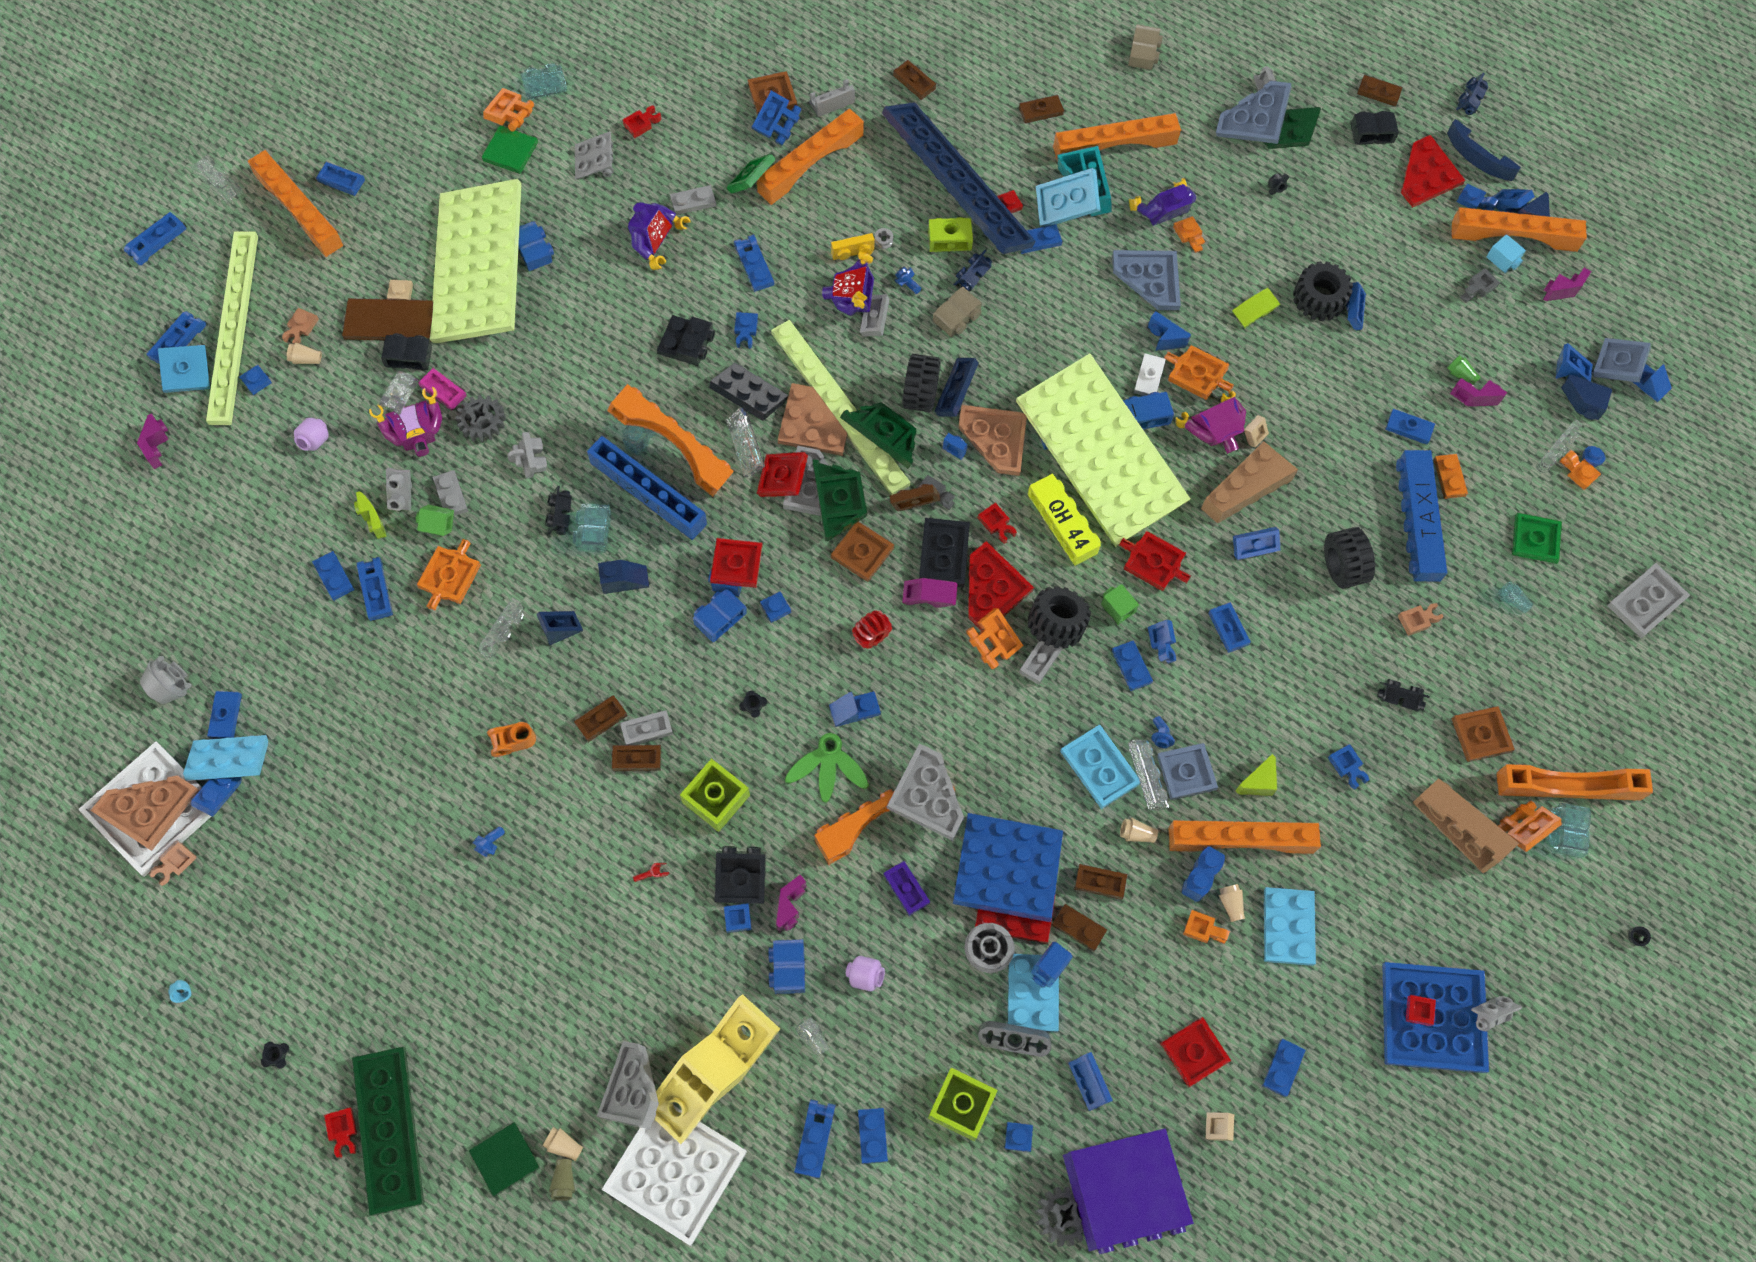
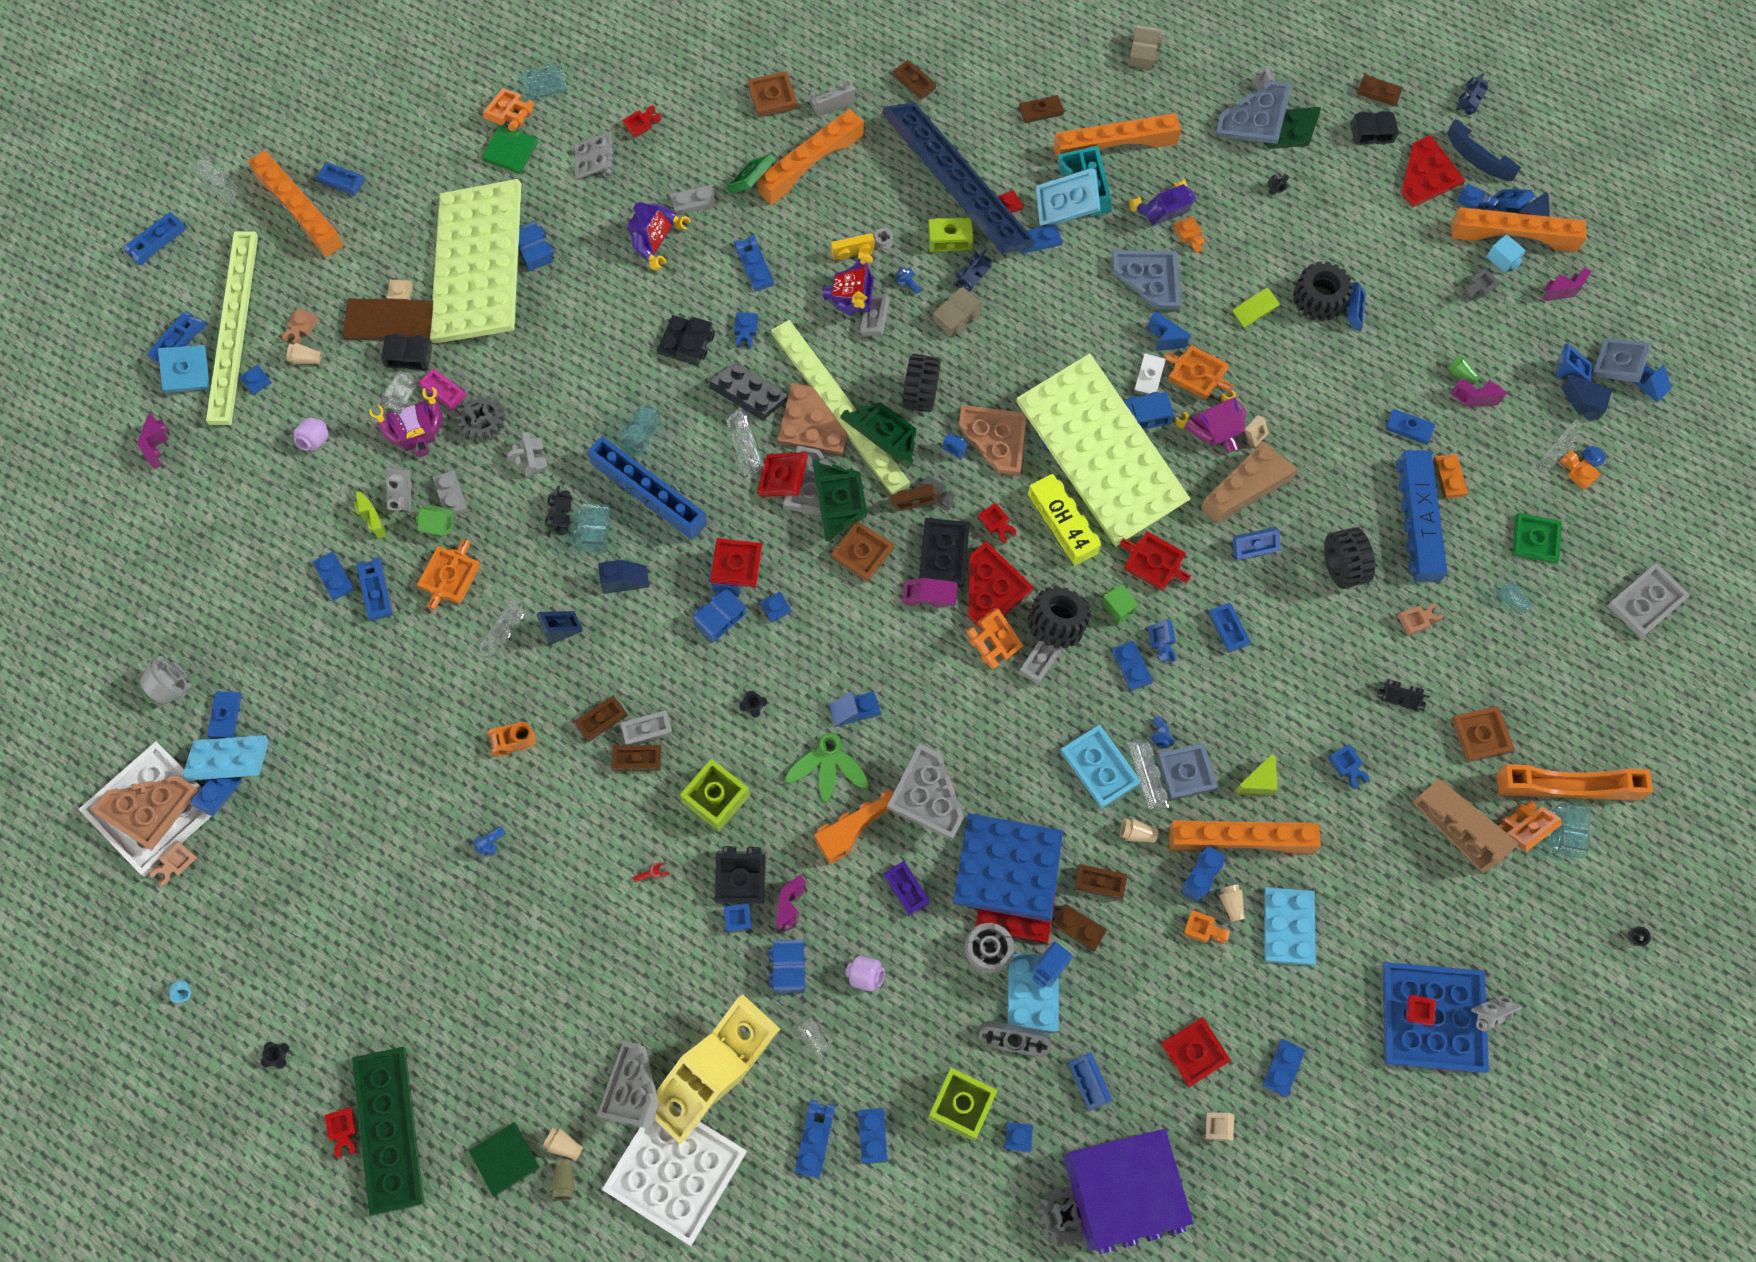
(635, 410): orange arch -> none
(770, 114): blue plate -> none
(872, 629): red gear -> none
(956, 387): dark blue plate -> none

